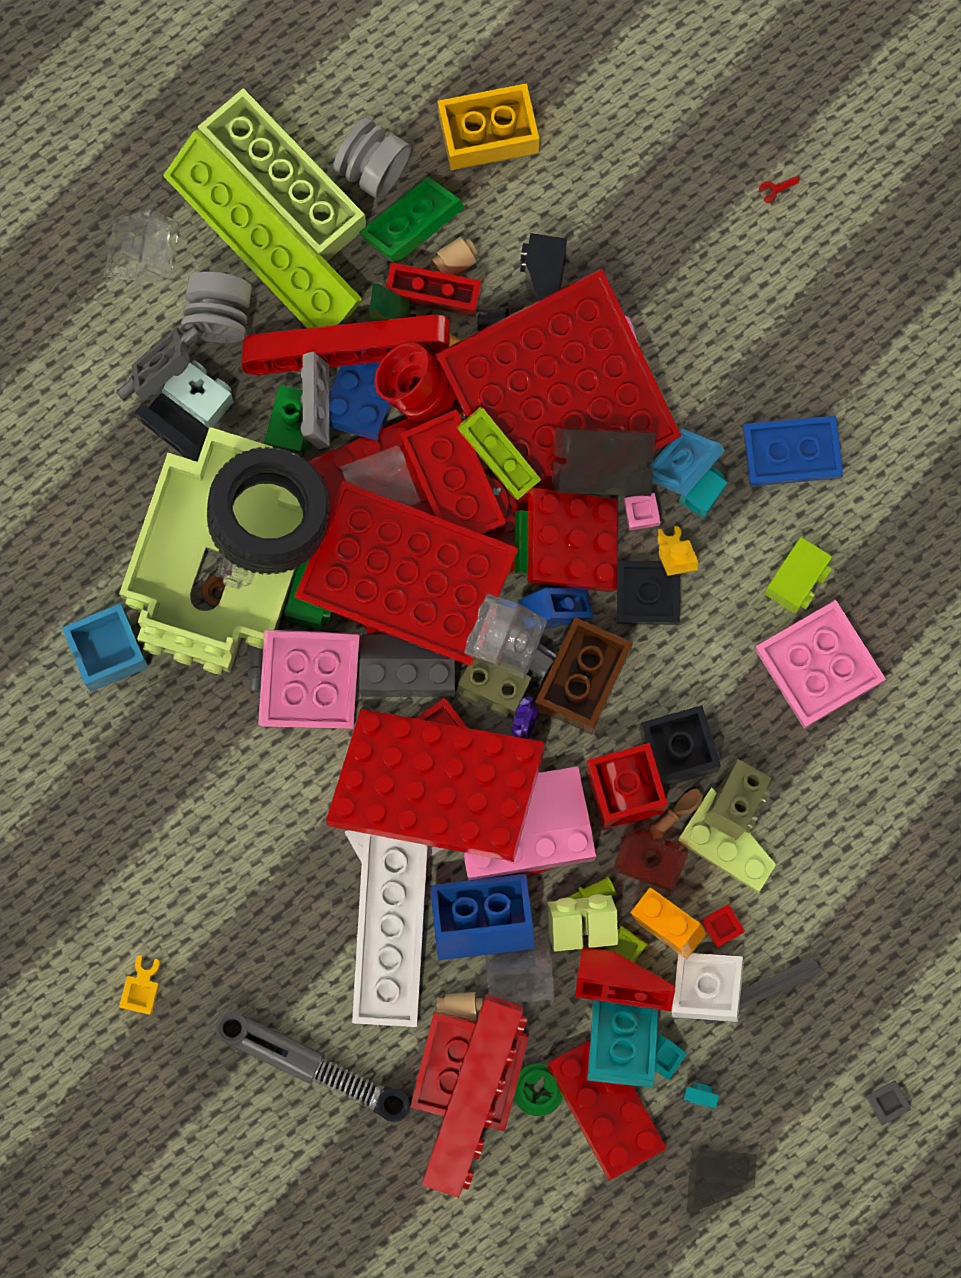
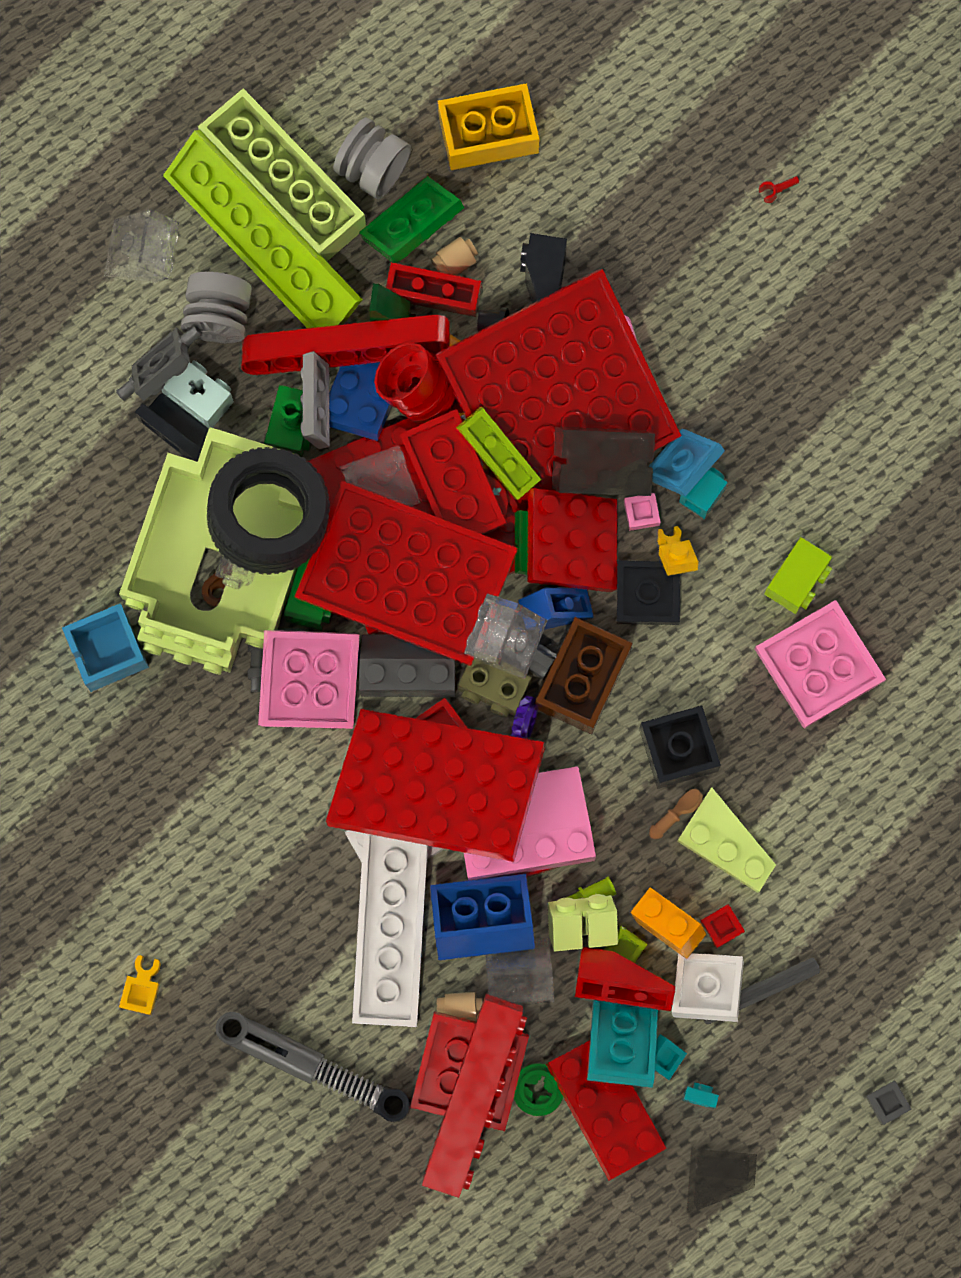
(626, 786): red brick -> none
(662, 876): clear red brick -> none
(738, 799): olive brick -> none
(792, 451): blue plate -> none

